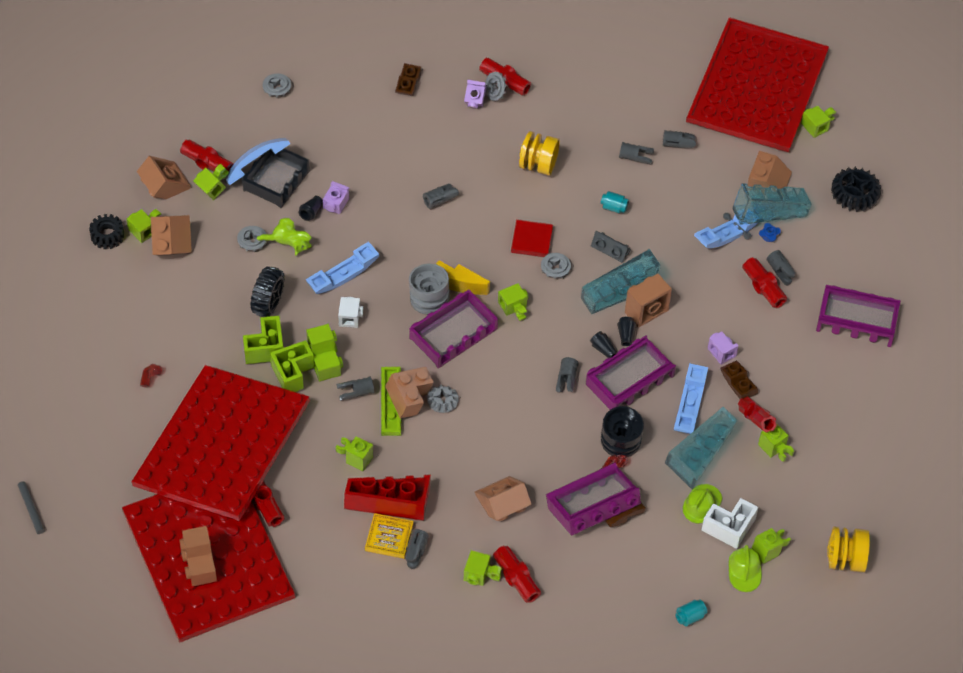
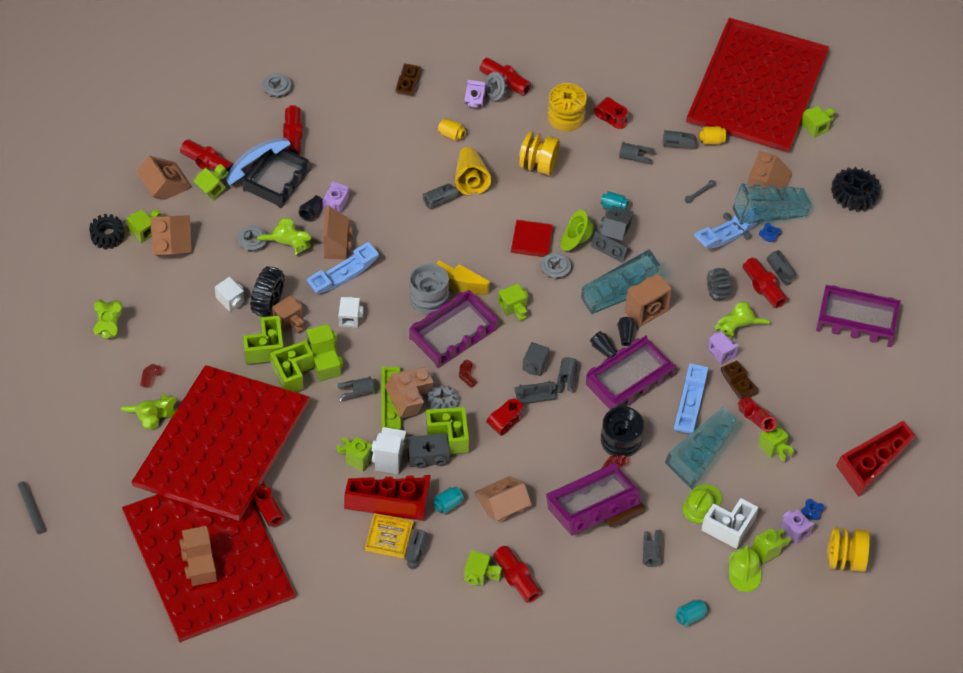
(107, 314): none -> lime animal
(151, 411): none -> lime animal
(230, 294): none -> white brick
(289, 313): none -> nougat brick
(293, 128): none -> red piece
(336, 235): none -> nougat slope
(388, 450): none -> white brick
(428, 450): none -> dark grey brick
(448, 500): none -> teal brick
(452, 129): none -> yellow brick
(452, 422): none -> lime brick
(465, 373): none -> clear red arm
(471, 172): none -> yellow cone
(505, 416): none -> red piece
(535, 359): none -> dark grey brick
(535, 392): none -> dark grey hinge
(567, 107): none -> yellow wheel
(577, 231): none -> lime piece
(612, 113): none -> red piece
(616, 222): none -> dark grey brick
(652, 549): none -> dark grey hinge
(688, 199): none -> dark grey hinge
(712, 135): none -> yellow brick
(719, 284): none -> dark grey gear
(739, 317): none -> lime animal
(796, 525): none -> lavender brick
(812, 514): none -> blue plate
(870, 459): none -> red wedge

